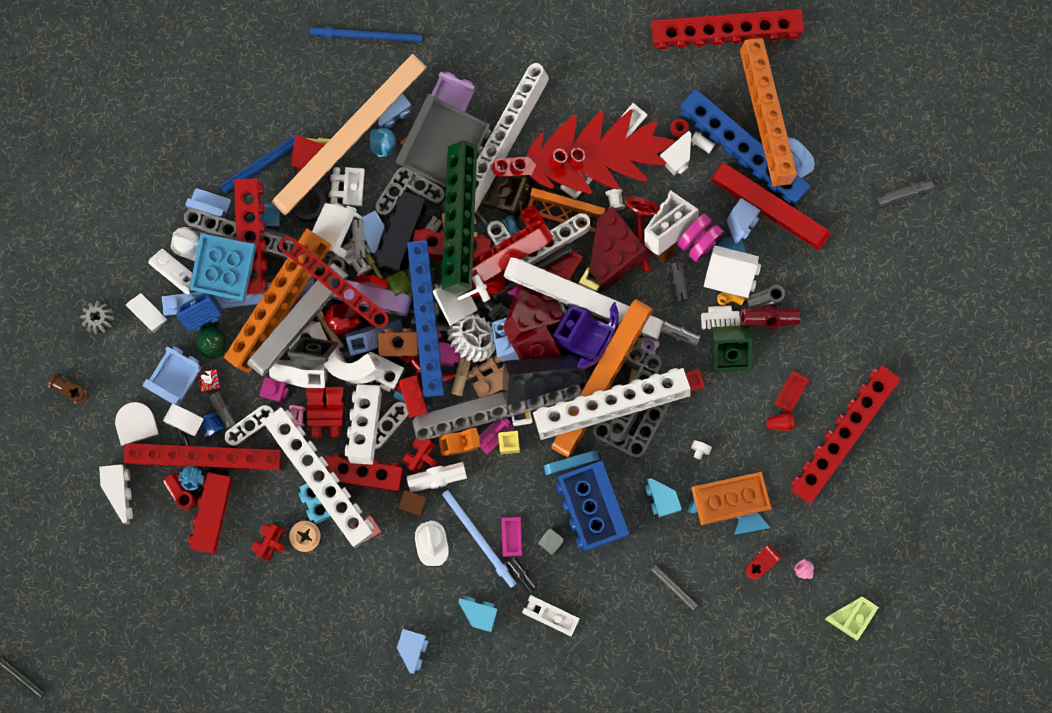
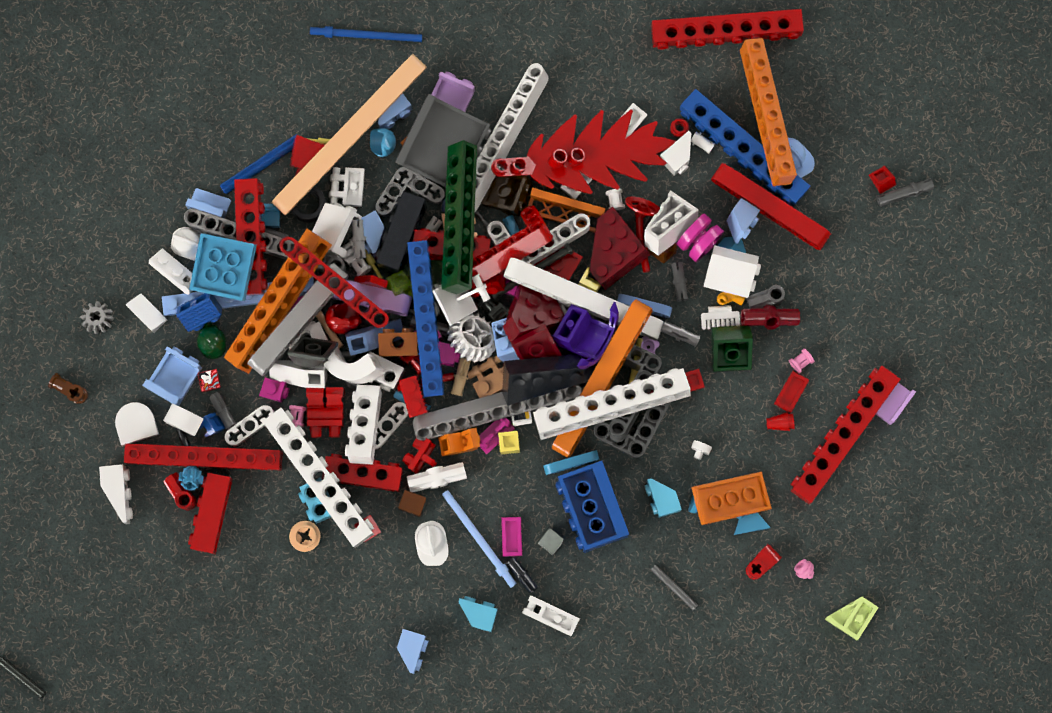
(271, 542): red hips -> none
(658, 309): none -> medium blue beam
(801, 361): none -> bright pink bush
(883, 179): none -> red slope
(895, 404): none -> lavender panel

